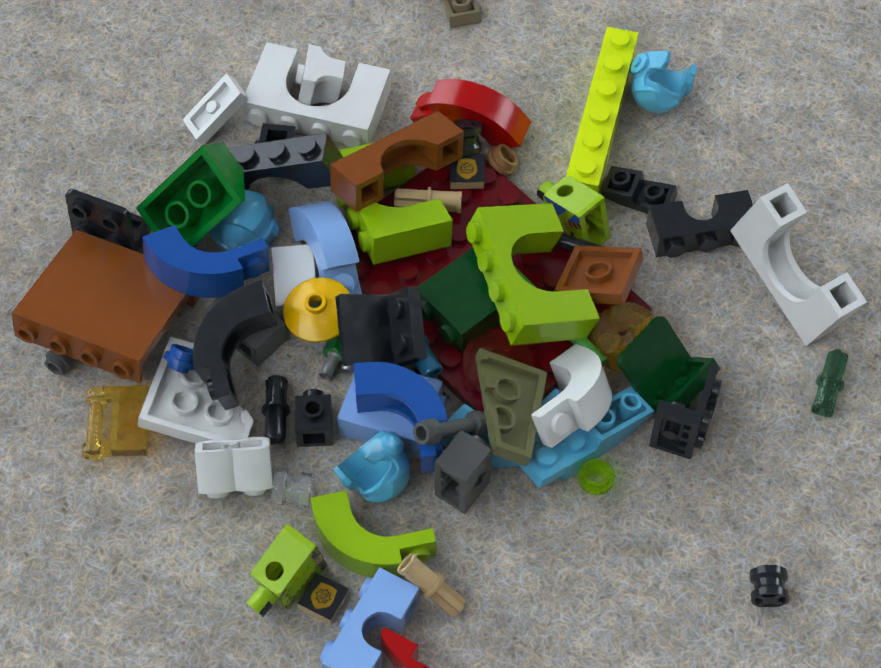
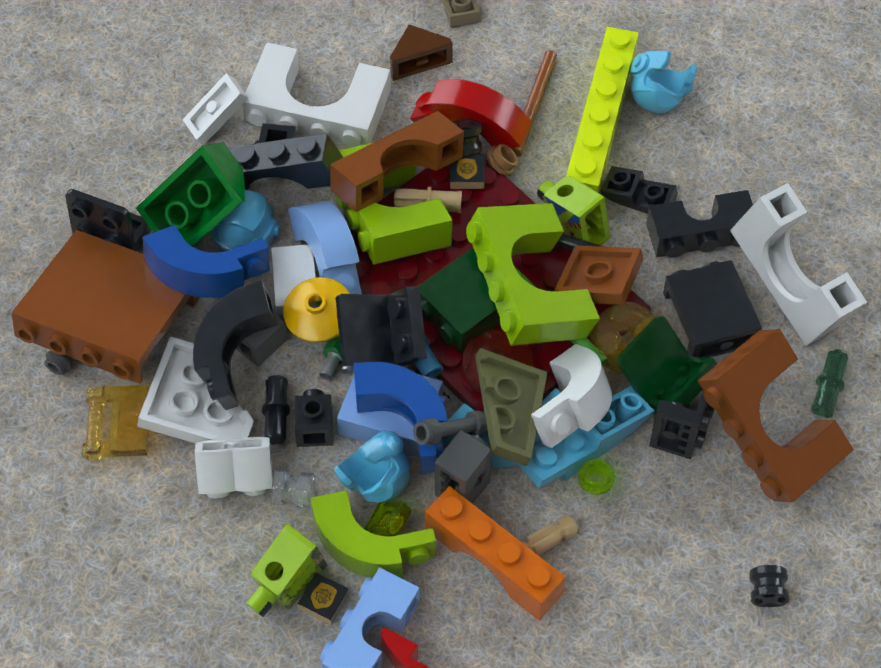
(180, 358): blue plate -> none
(319, 77): white brick -> none
(388, 518): none -> clear neon green tile
(419, 52): none -> reddish brown slope
(431, 585): tan axle -> none
(520, 570): none -> orange arch
(537, 94): none -> dark orange bar
(551, 535): none -> tan axle
(712, 308): none -> black panel
(736, 391): none -> dark orange arch

